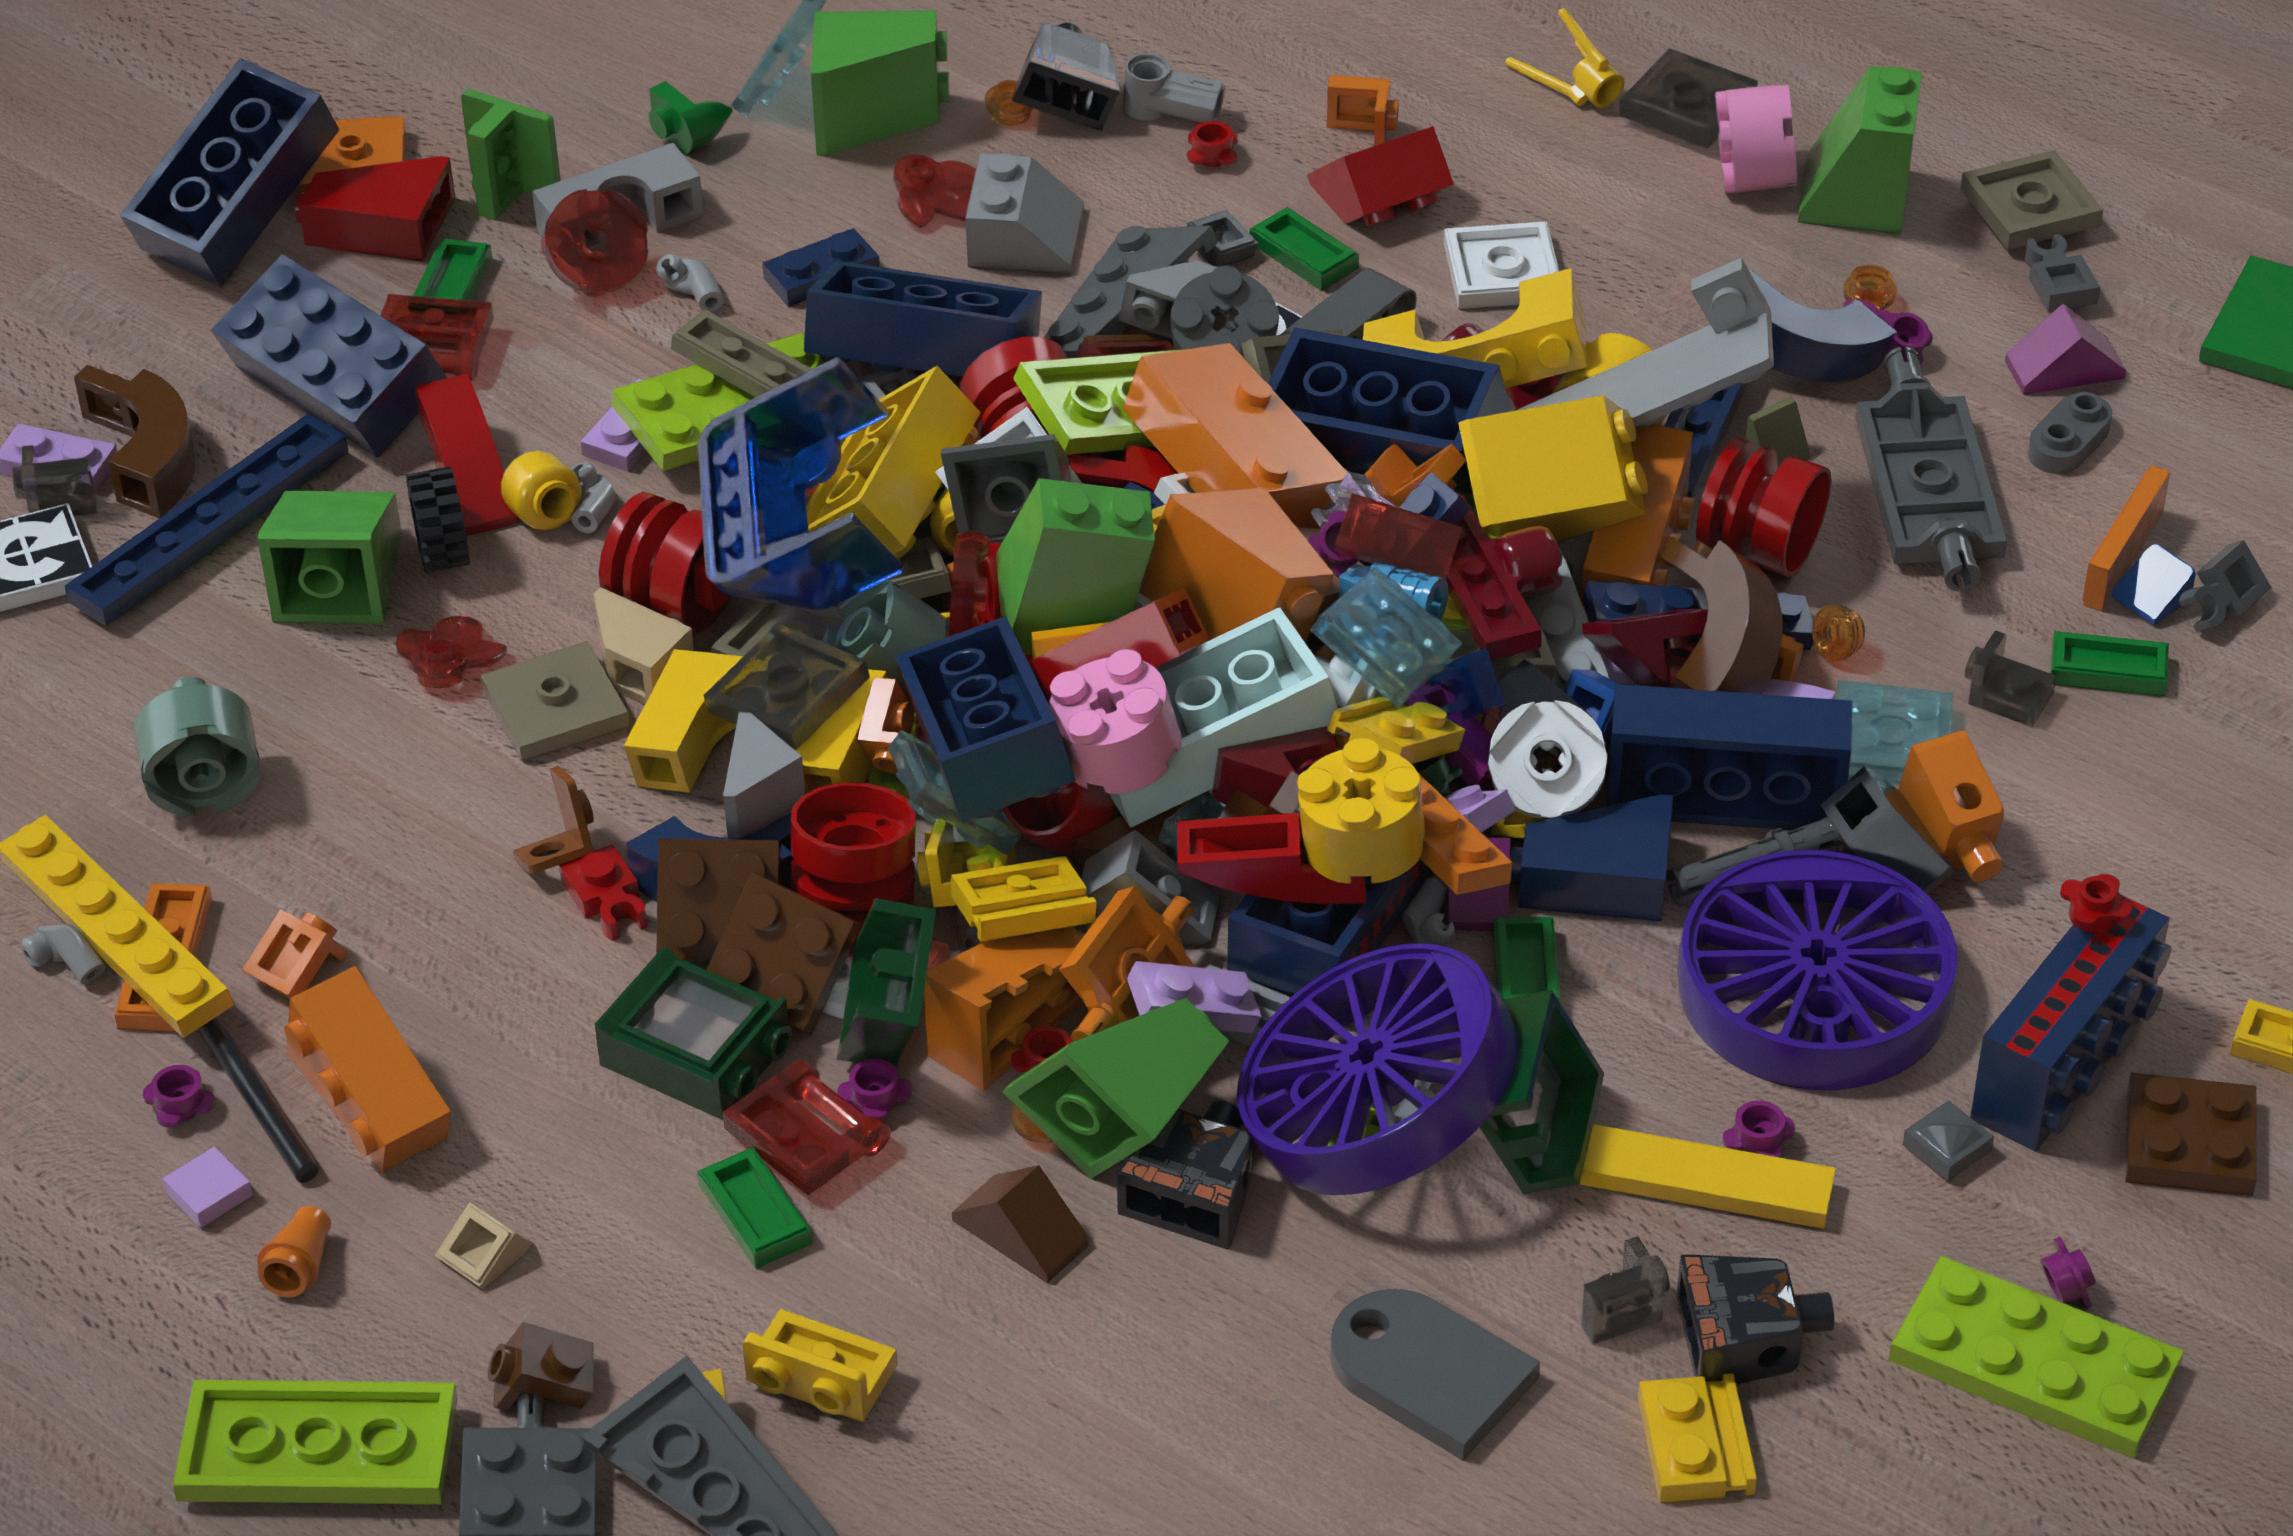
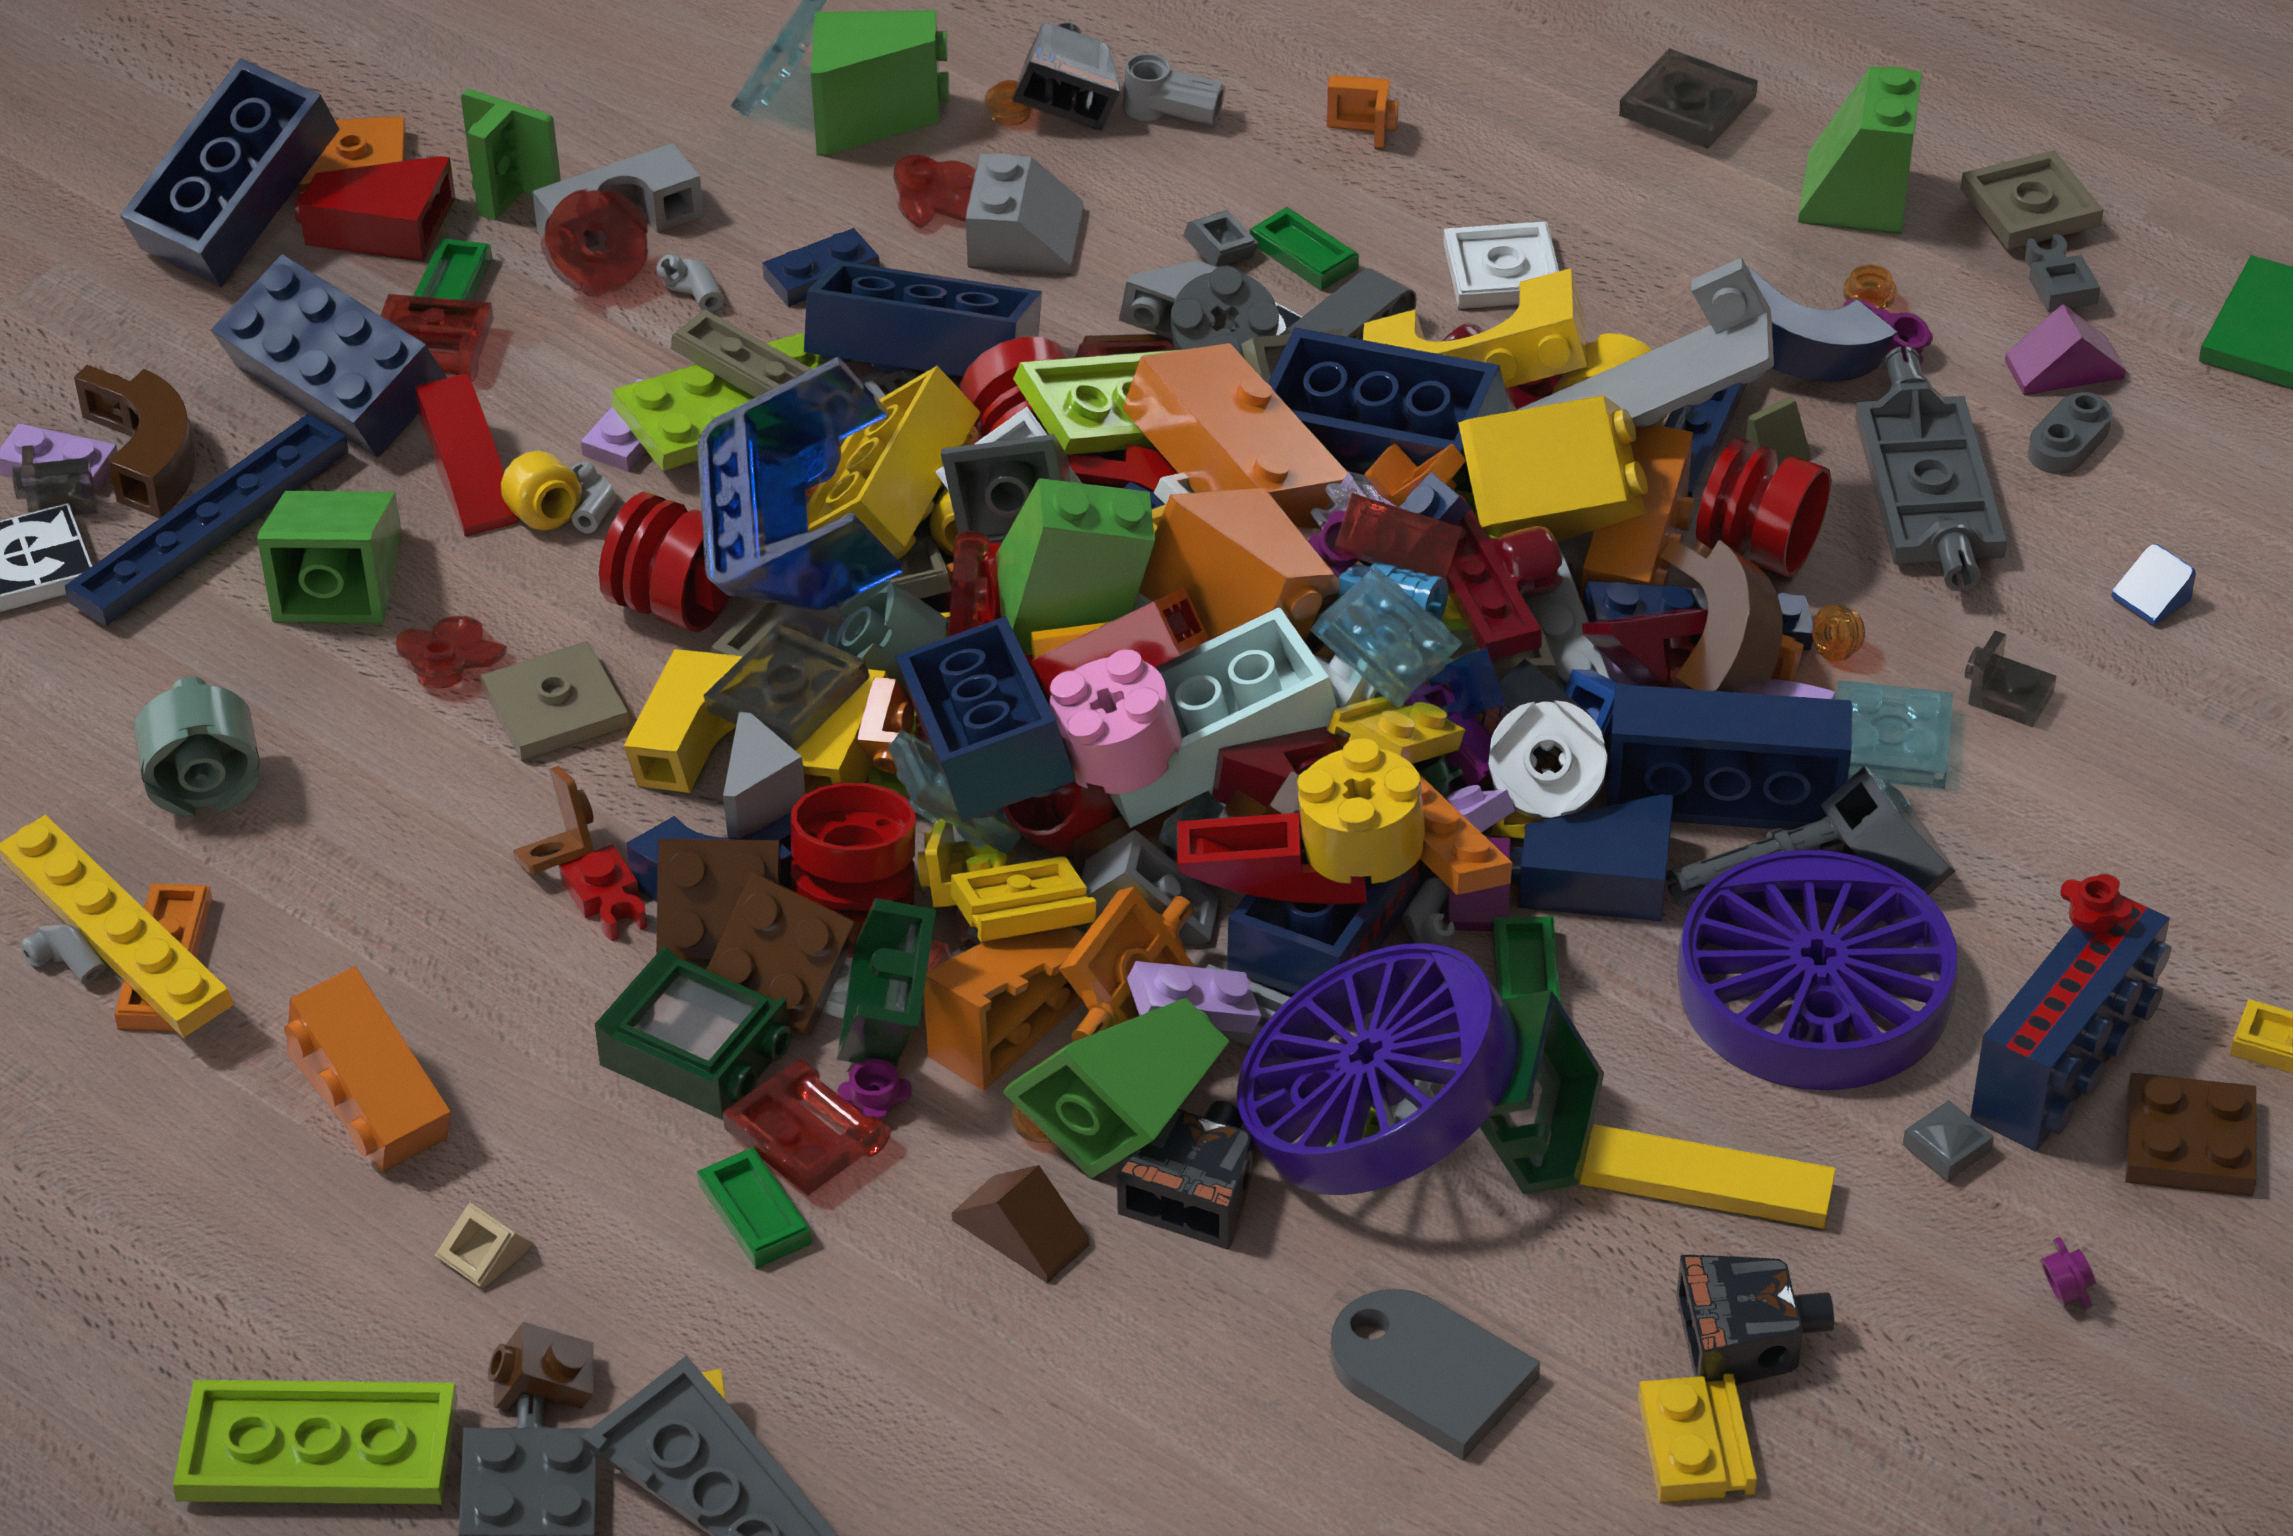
(177, 1095): magenta plate -> none
(207, 1187): lavender tile -> none
(259, 1100): black bar -> none
(293, 953): orange bracket -> none
(294, 1255): orange cone -> none
(438, 519): black tyre -> none
(636, 643): tan slope -> none
(682, 121): green plate -> none
(819, 1365): yellow bracket -> none
(1039, 1046): red plate -> none
(1099, 299): dark grey wing -> none
(1212, 144): red plate -> none
(1384, 177): red slope -> none
(1592, 75): yellow plant -> none
(1626, 1298): clear smoke bracket -> none
(1756, 138): bright pink brick -> none
(1759, 1129): magenta plate -> none
(1955, 802): orange torso -> none
(2037, 1356): lime plate -> none
(2110, 663): green tile -> none
(2125, 537): orange tile -> none
(2229, 587): dark grey plate -> none

